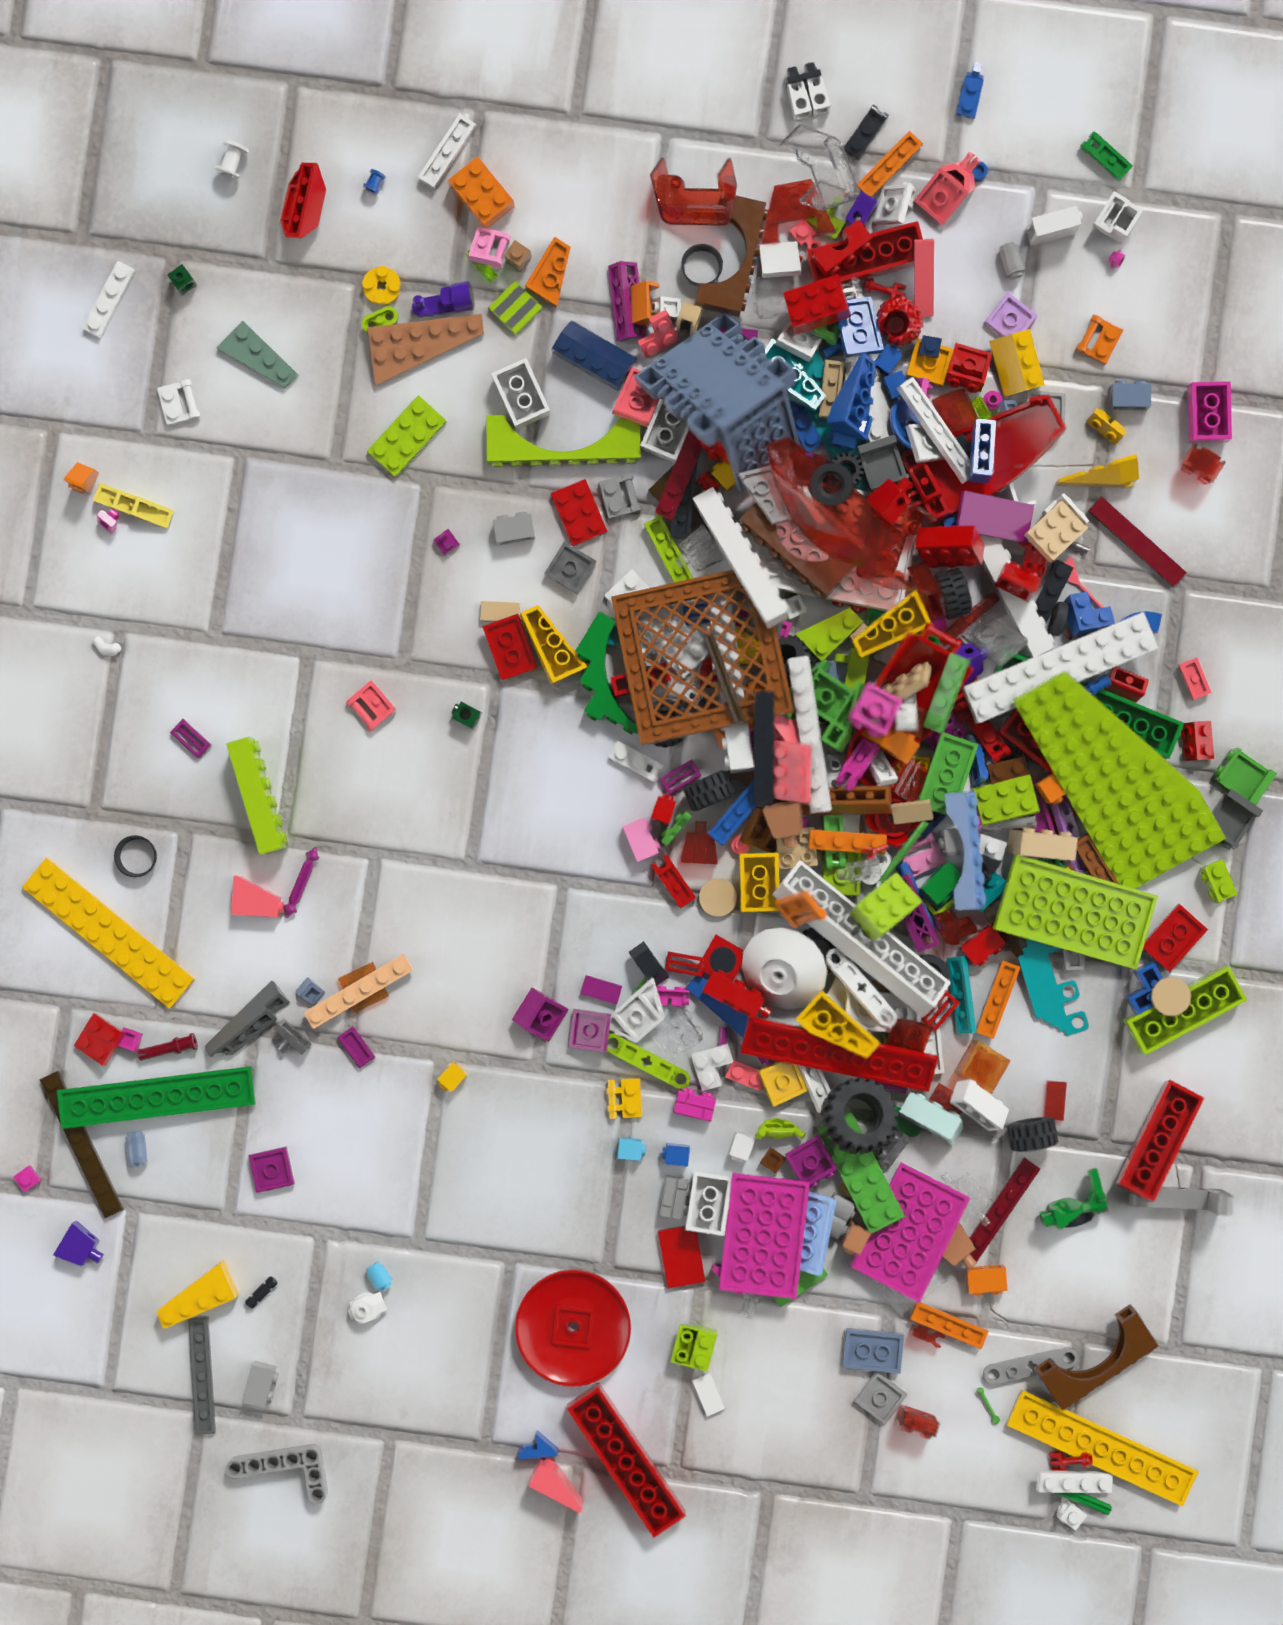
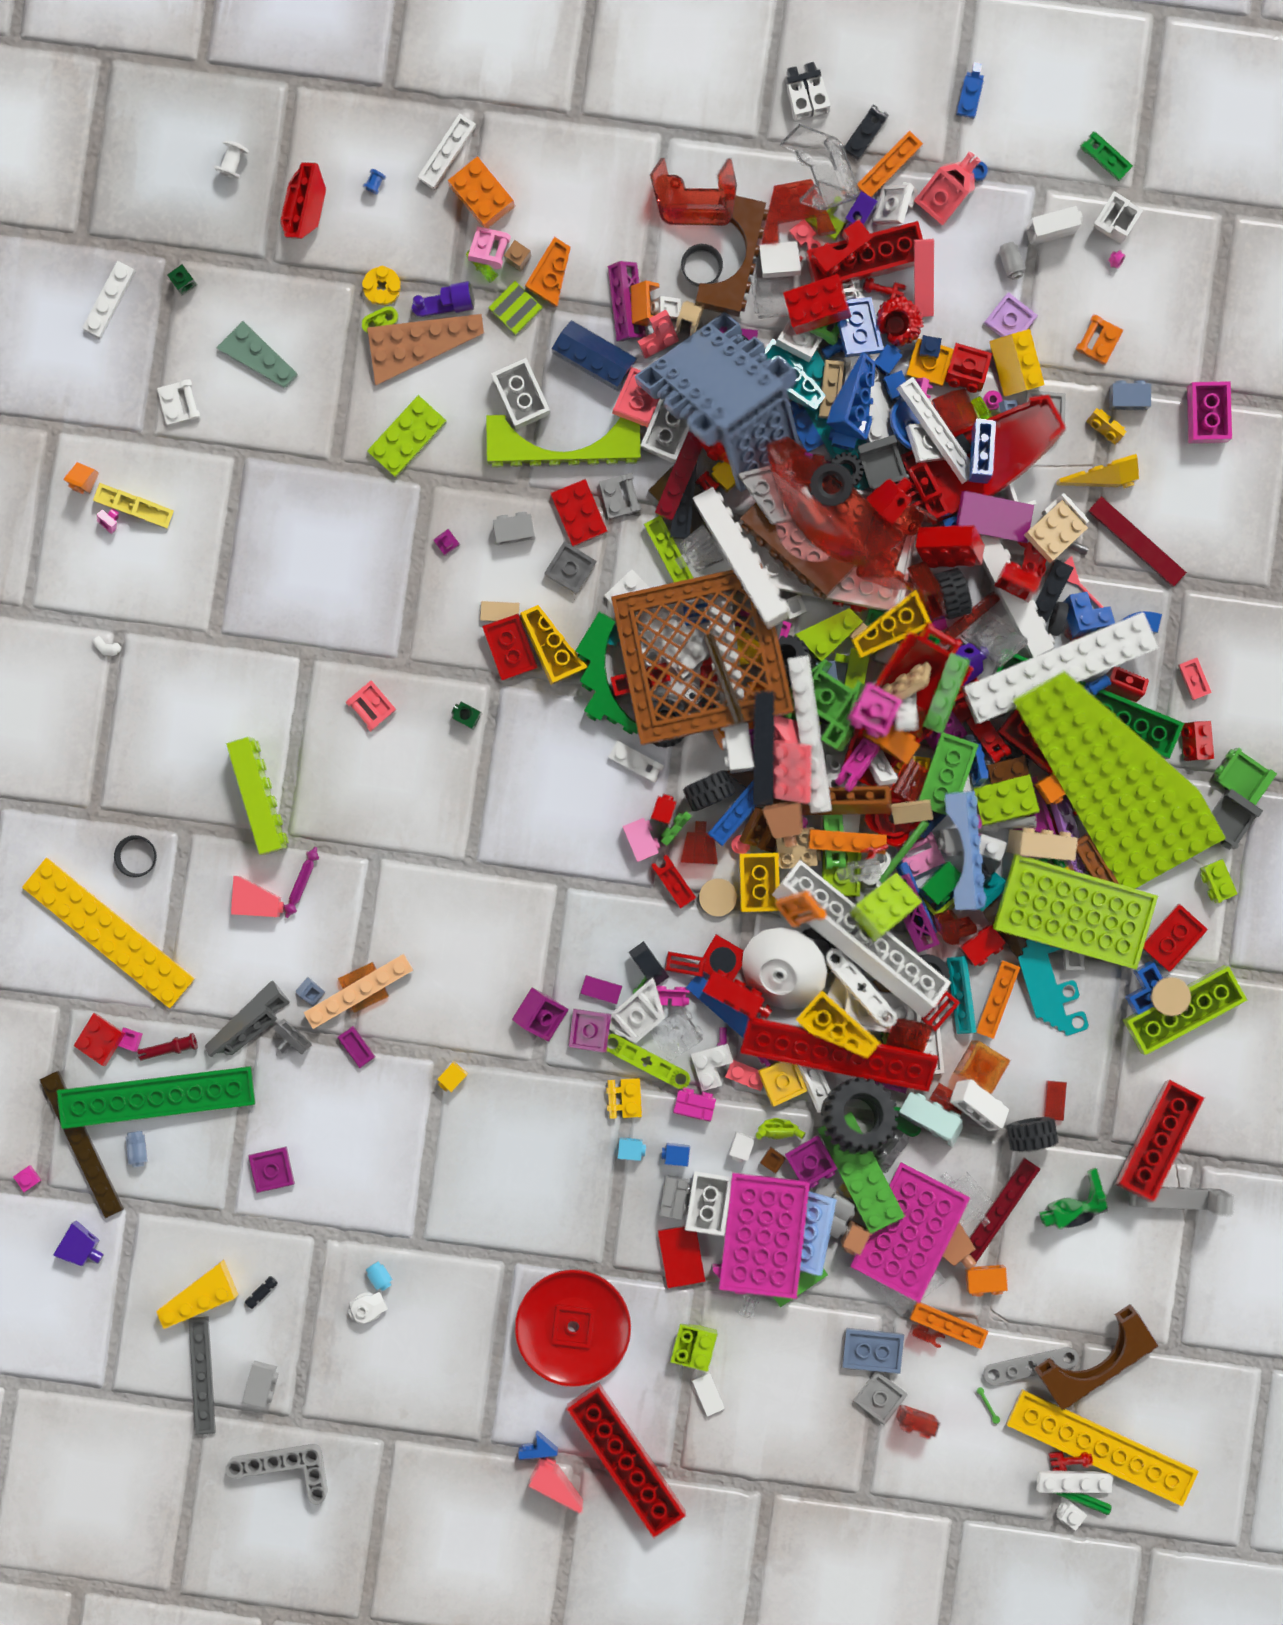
(203, 749): magenta tile -> none
(666, 785): magenta tile -> none
(1202, 464): clear red brick -> none

